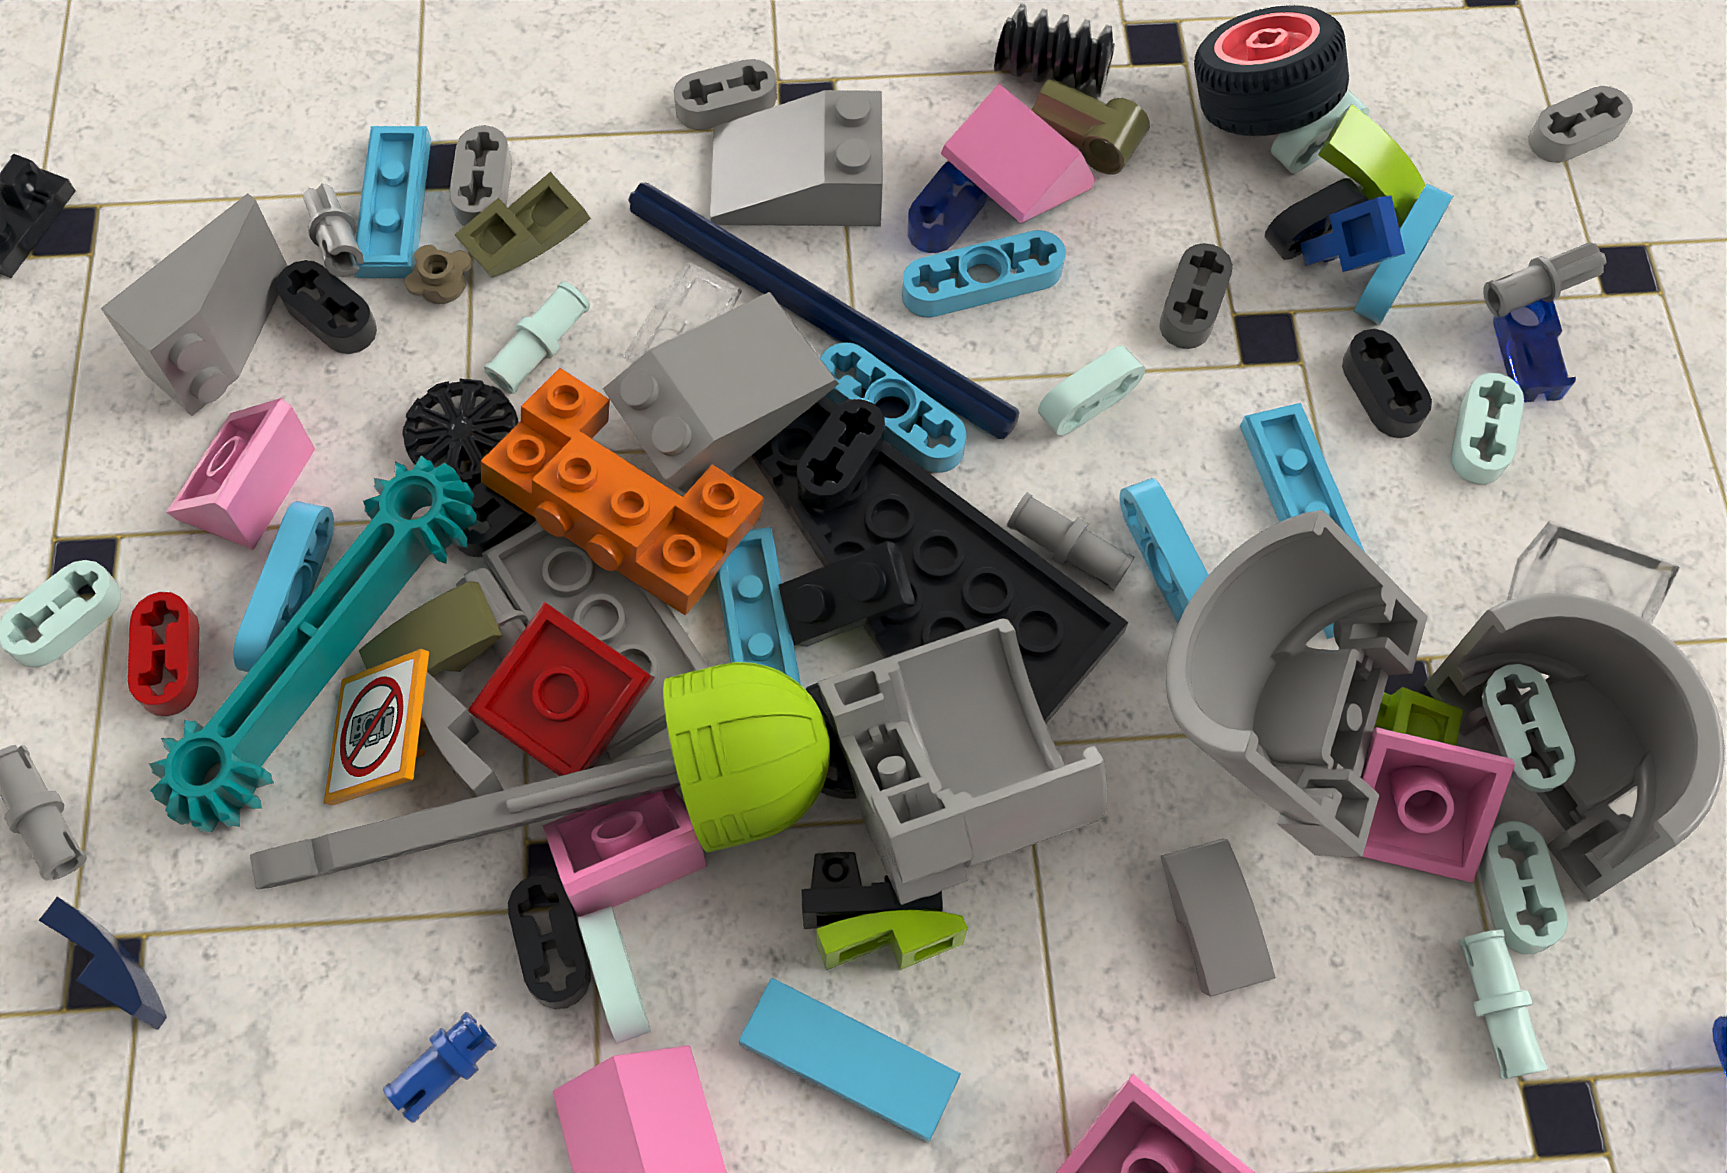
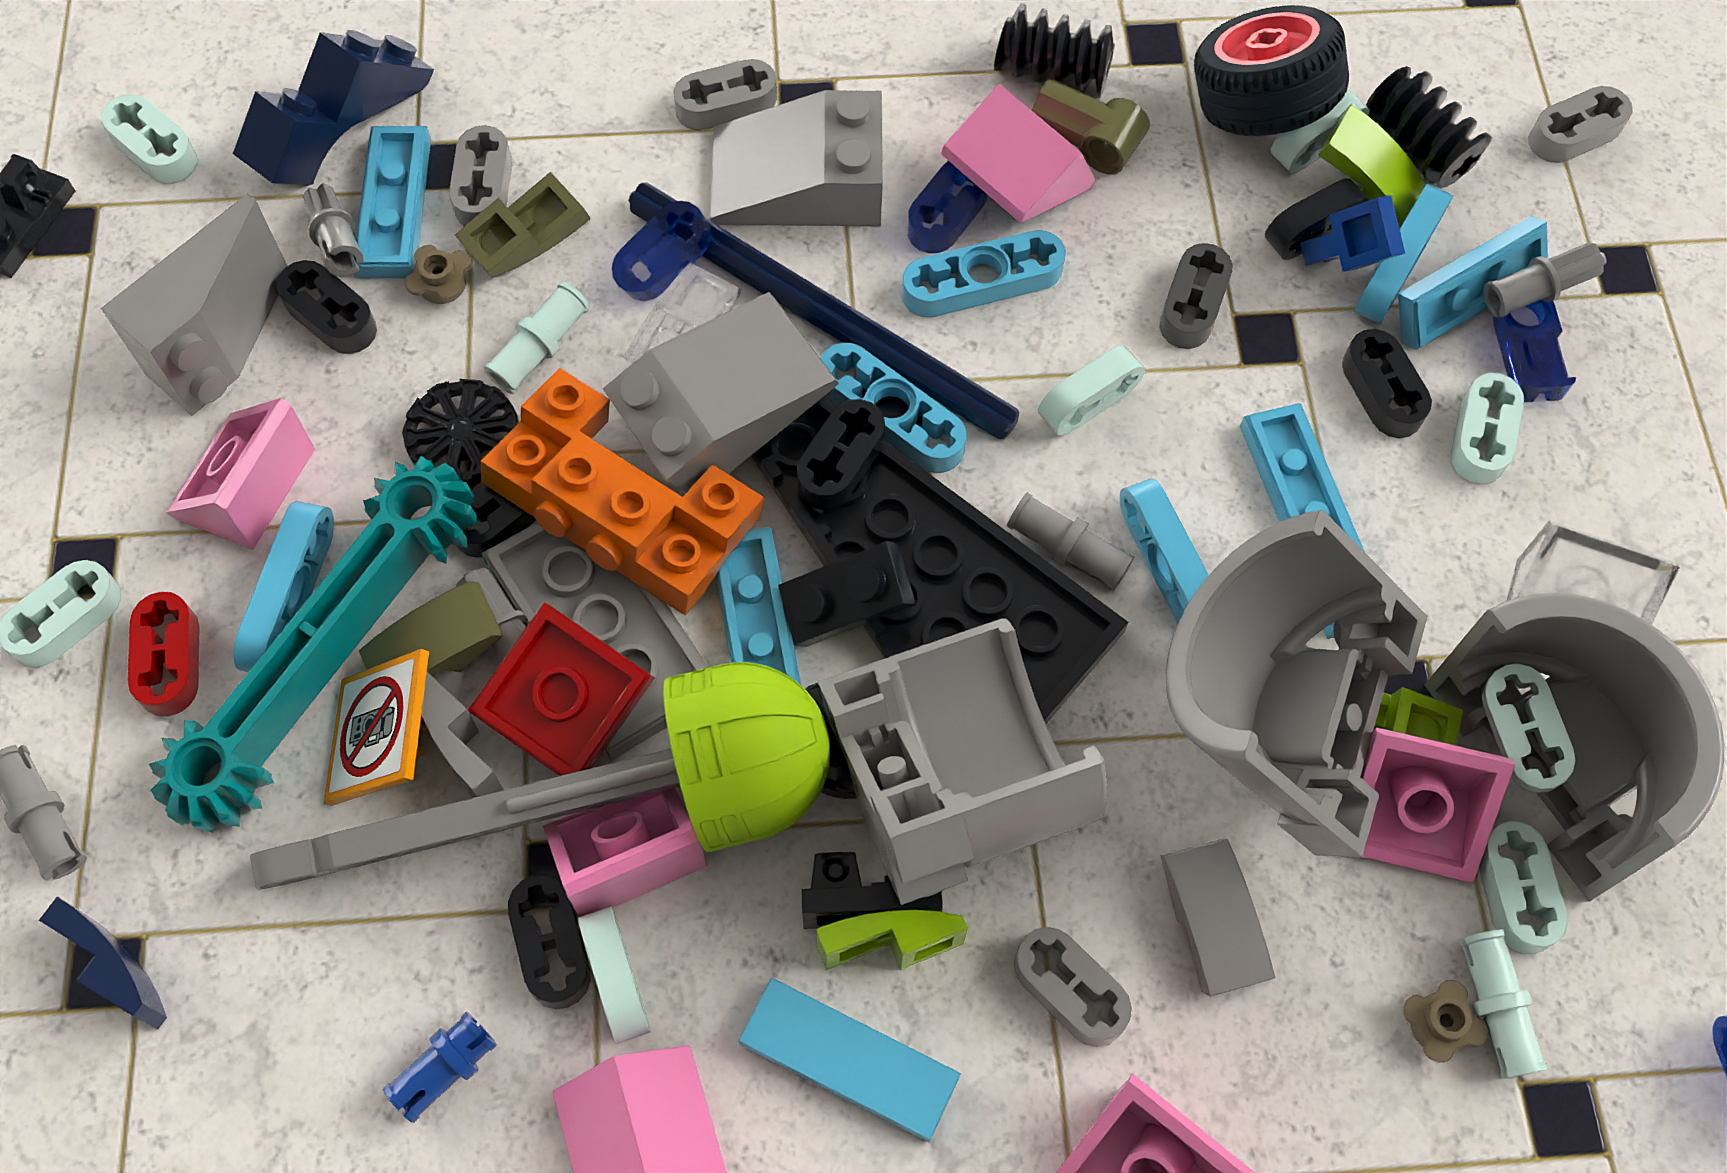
(156, 132): none -> light aqua beam
(342, 86): none -> dark blue arch
(661, 250): none -> clear blue beam
(1083, 974): none -> light grey beam
(1424, 128): none -> black piece
(1442, 1041): none -> dark tan plate
(1457, 289): none -> medium azure tile

